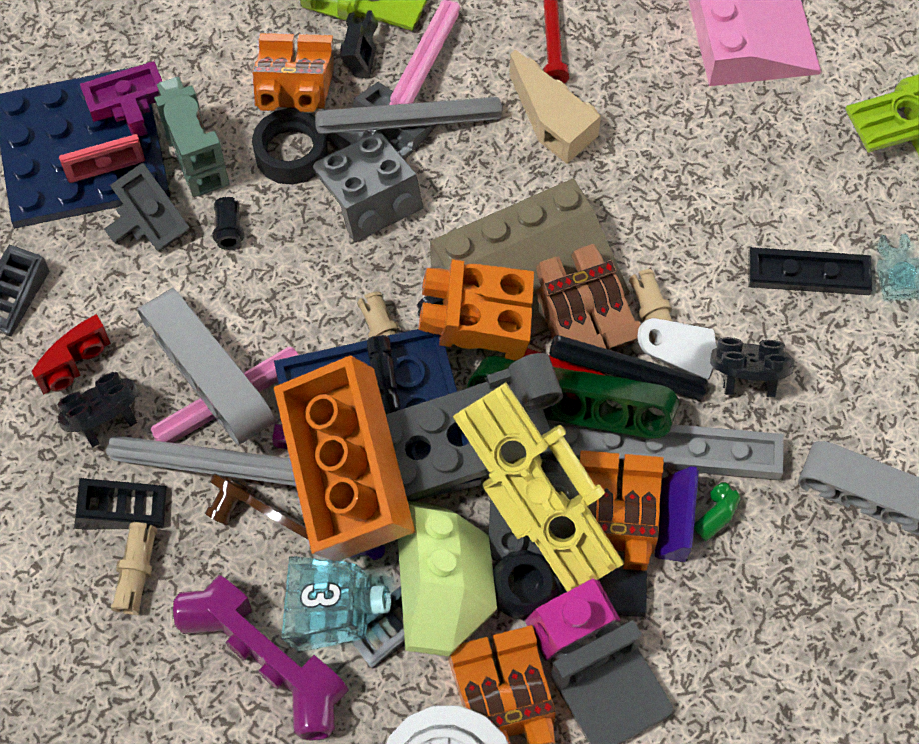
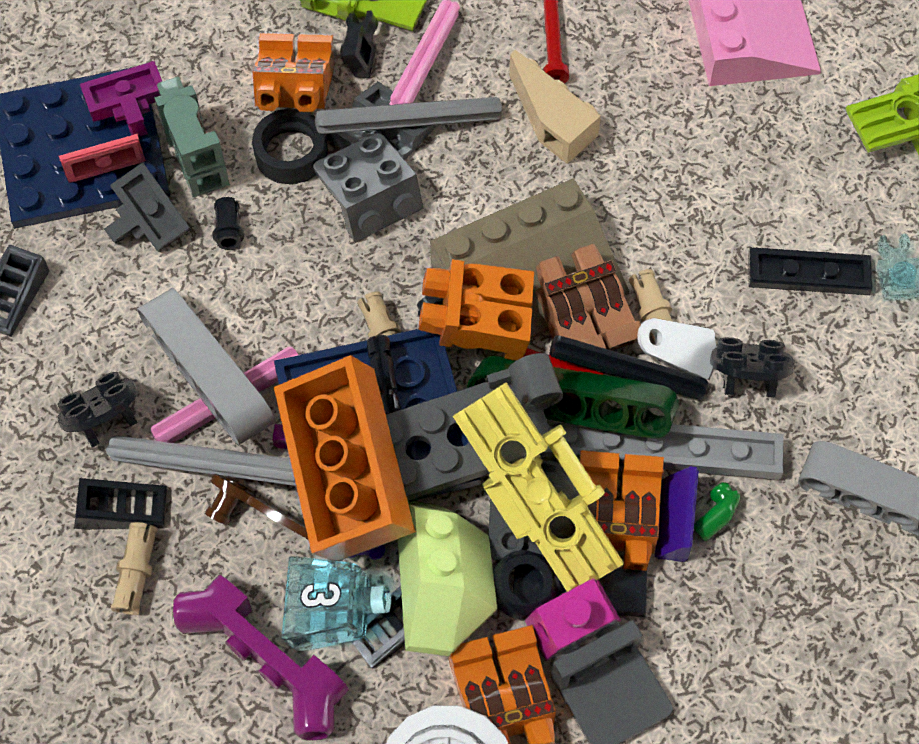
(58, 367): red slope -> none

